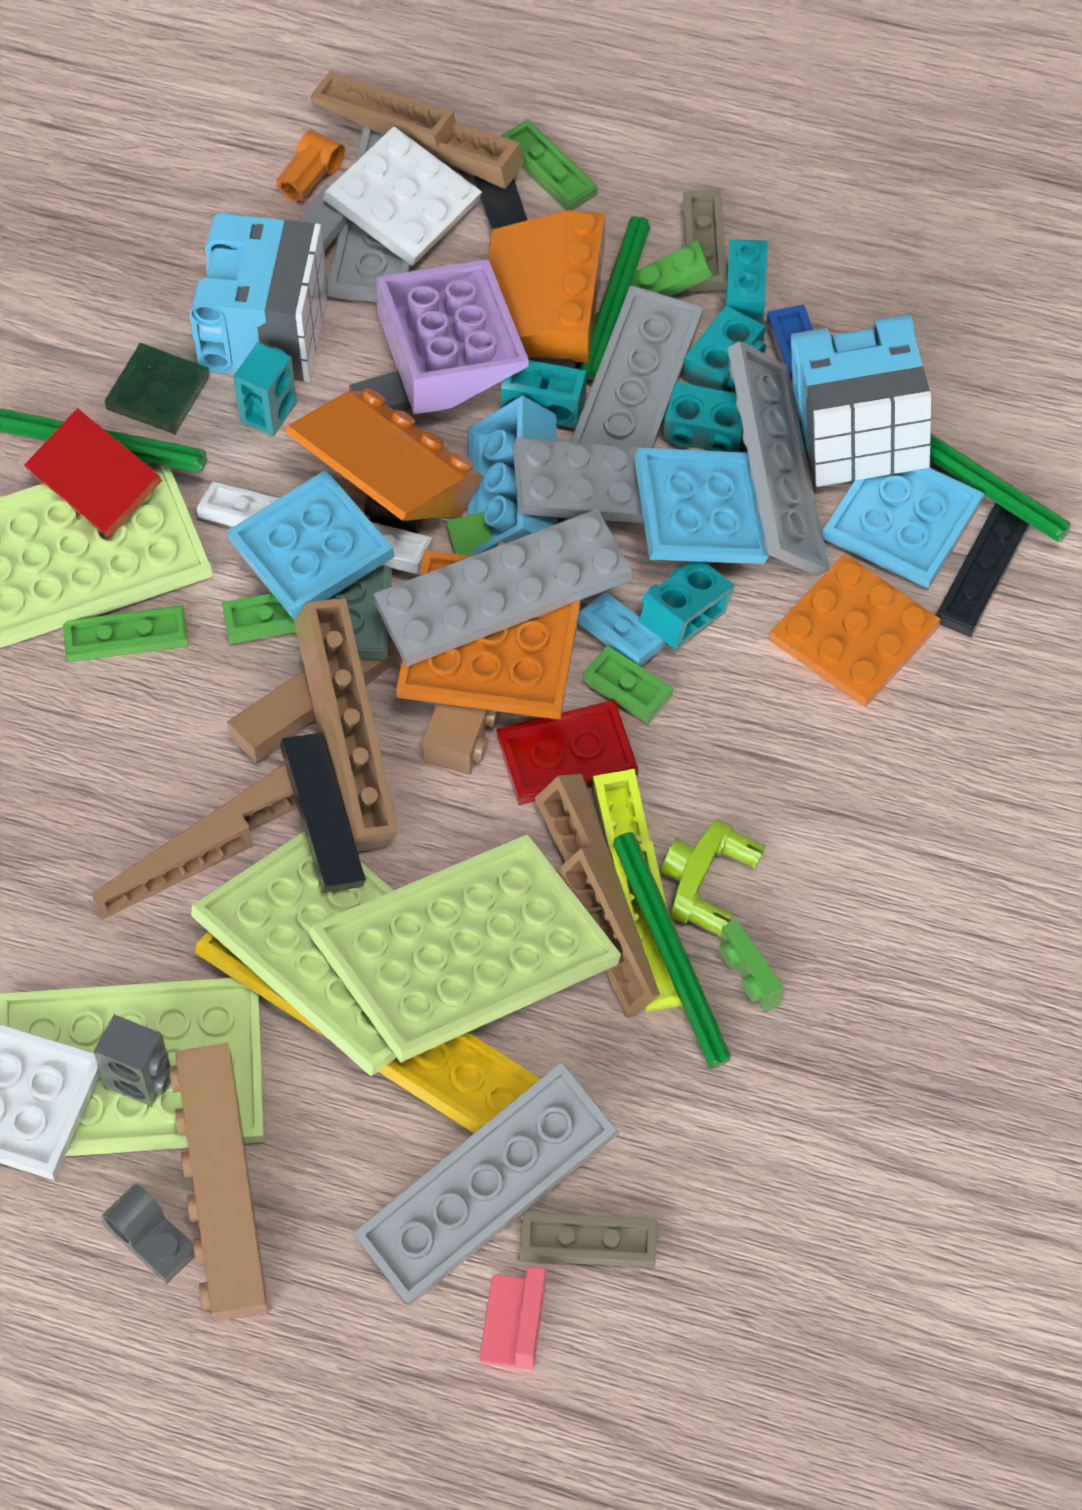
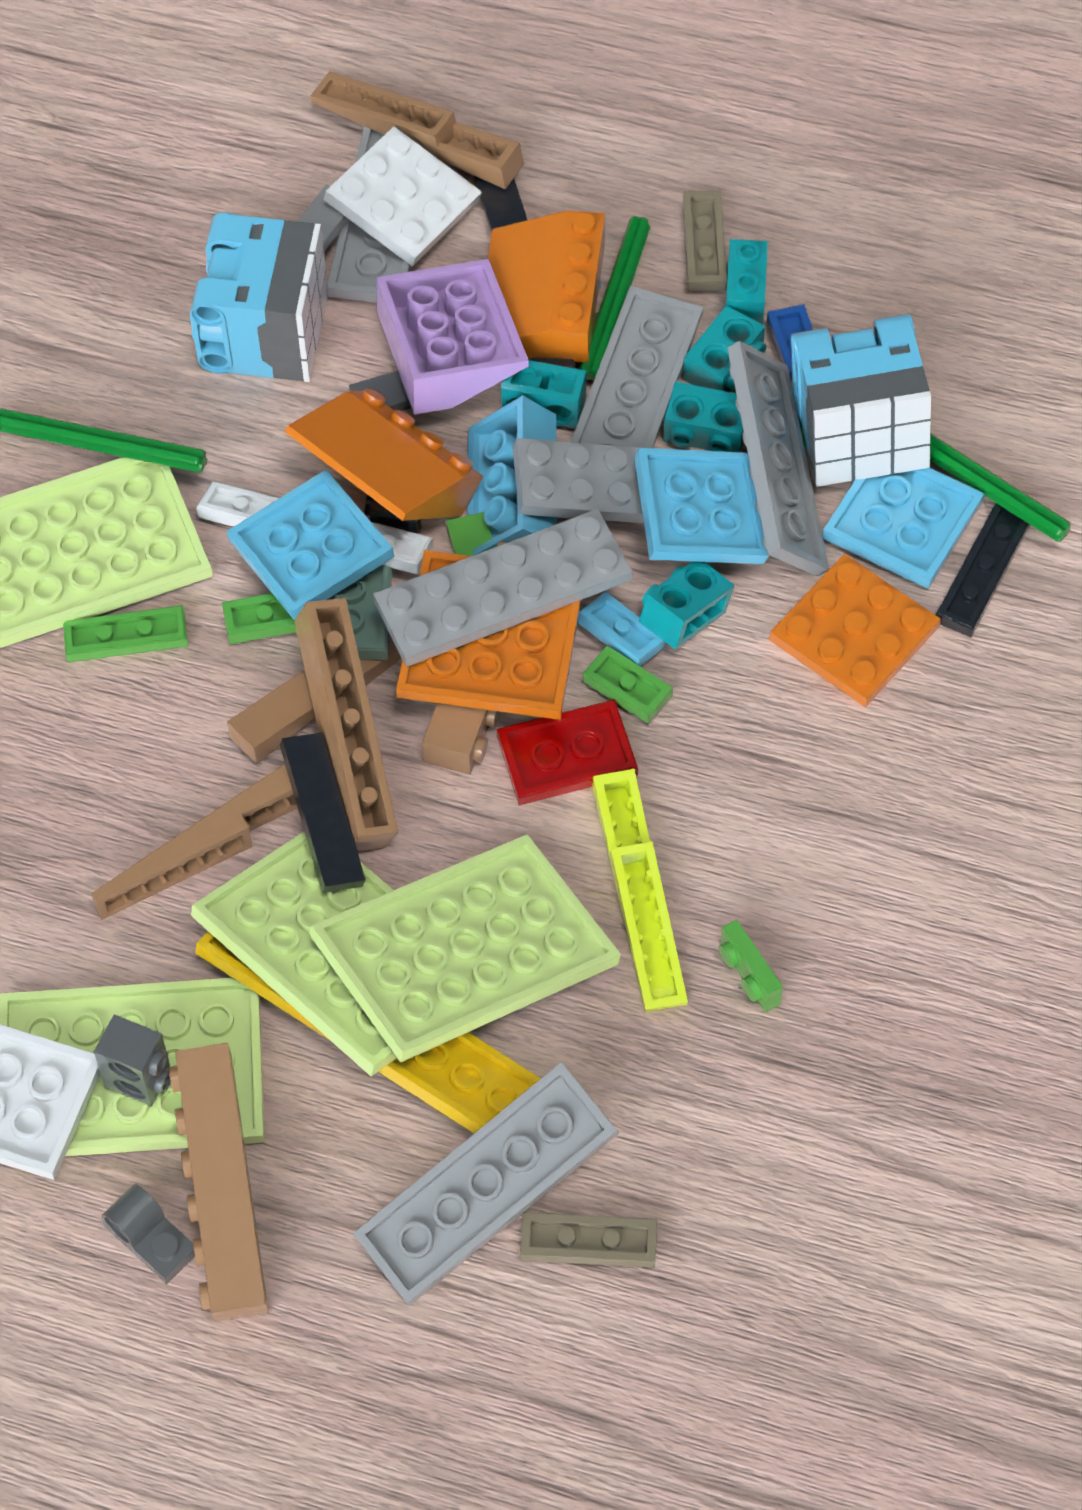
(93, 473): red tile -> none
(157, 388): clear green plate -> none
(265, 388): teal brick -> none
(313, 159): orange piece -> none
(513, 1320): coral panel -> none
(552, 167): bright green tile -> none
(595, 883): medium nougat slope -> none
(671, 950): green axle -> none
(675, 271): bright green plate -> none
(691, 865): lime connector -> none

